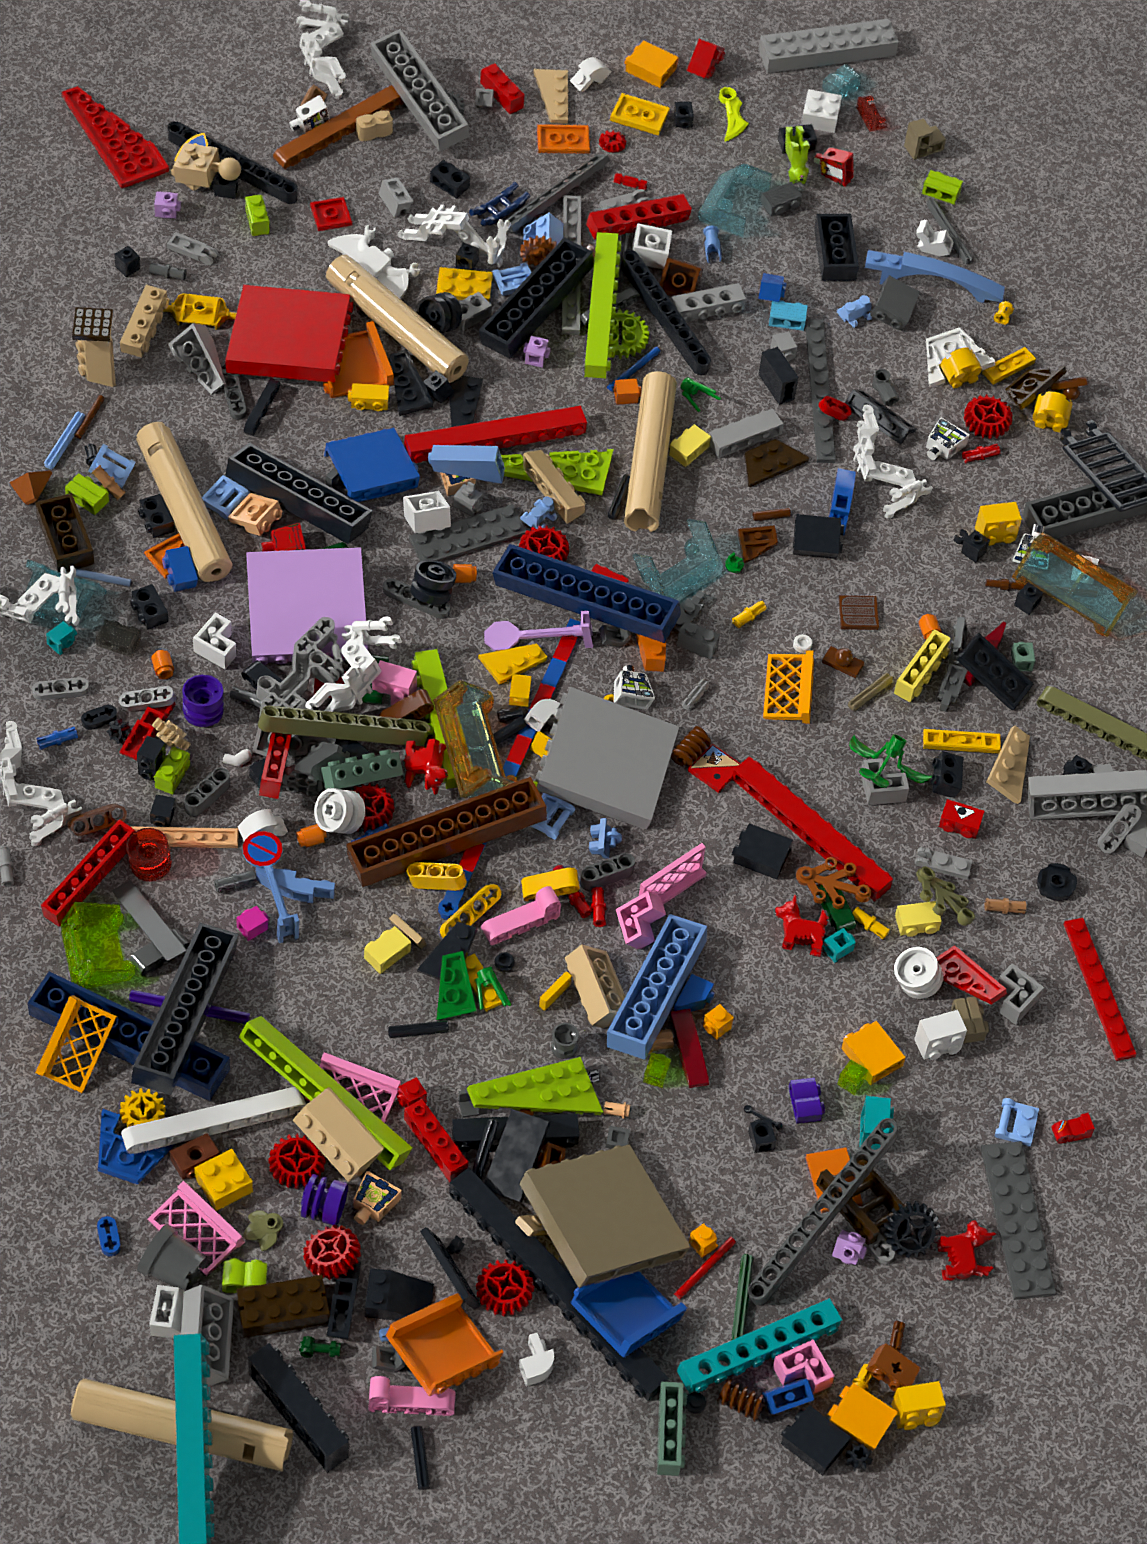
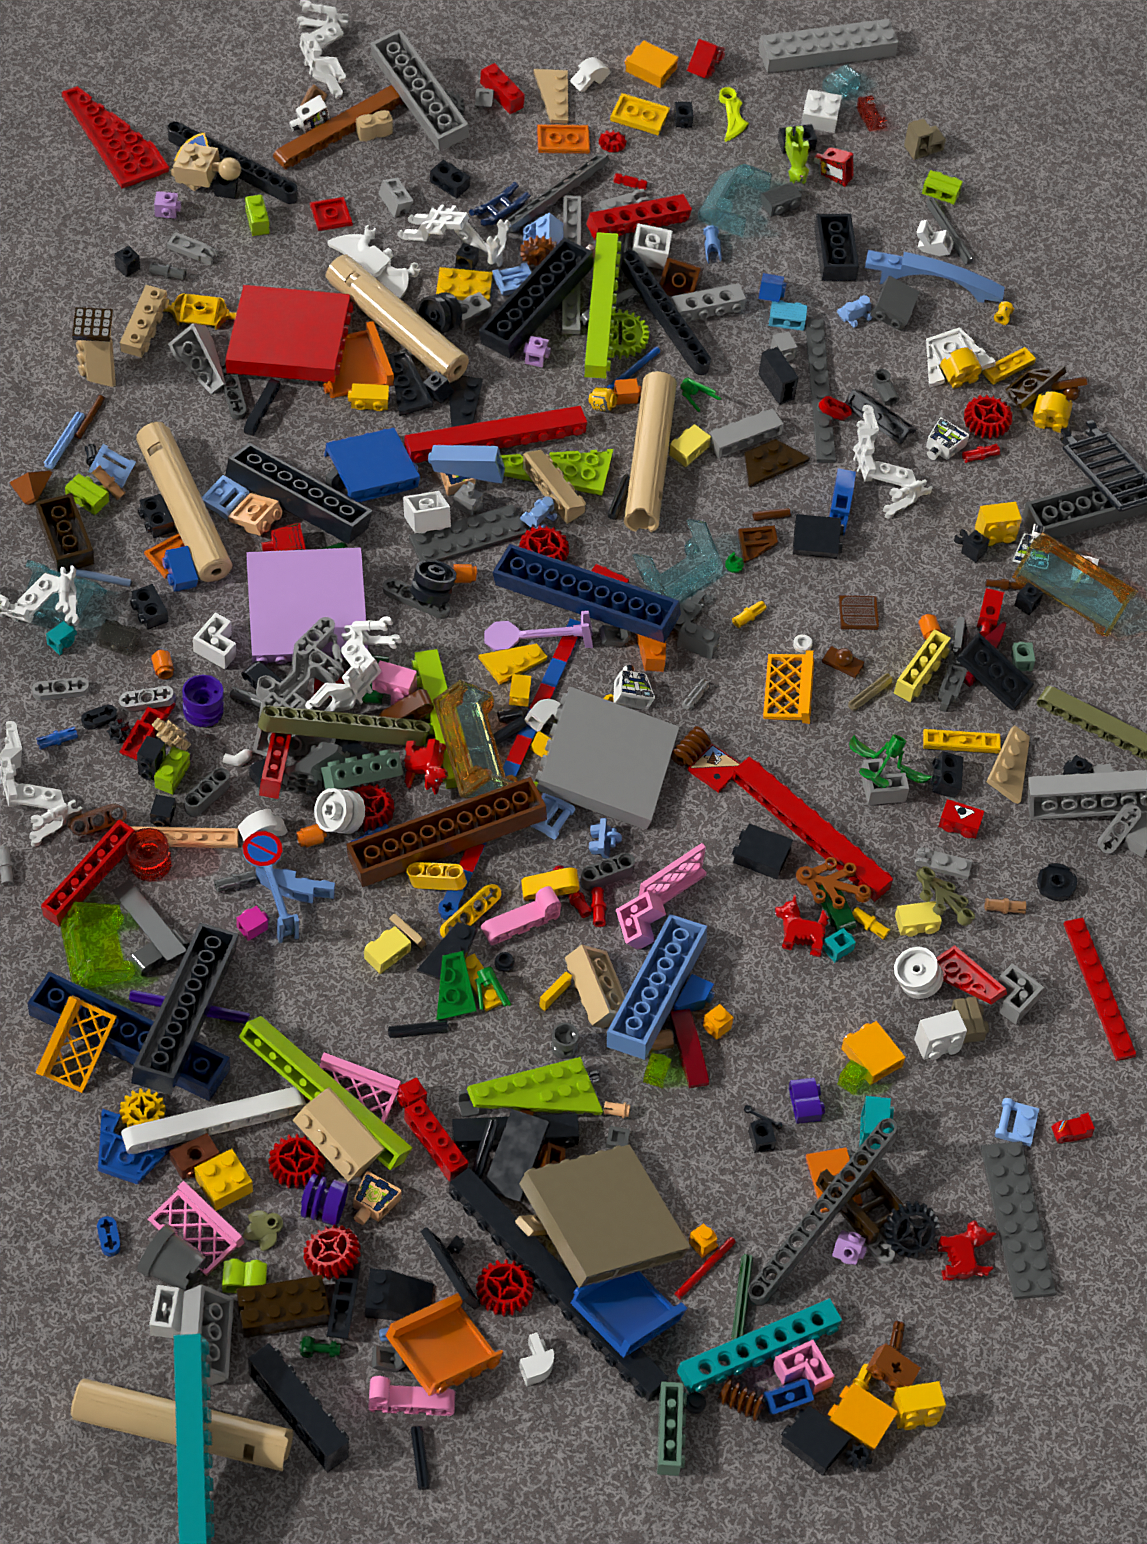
(602, 399): none -> yellow head
(989, 611): none -> red torso

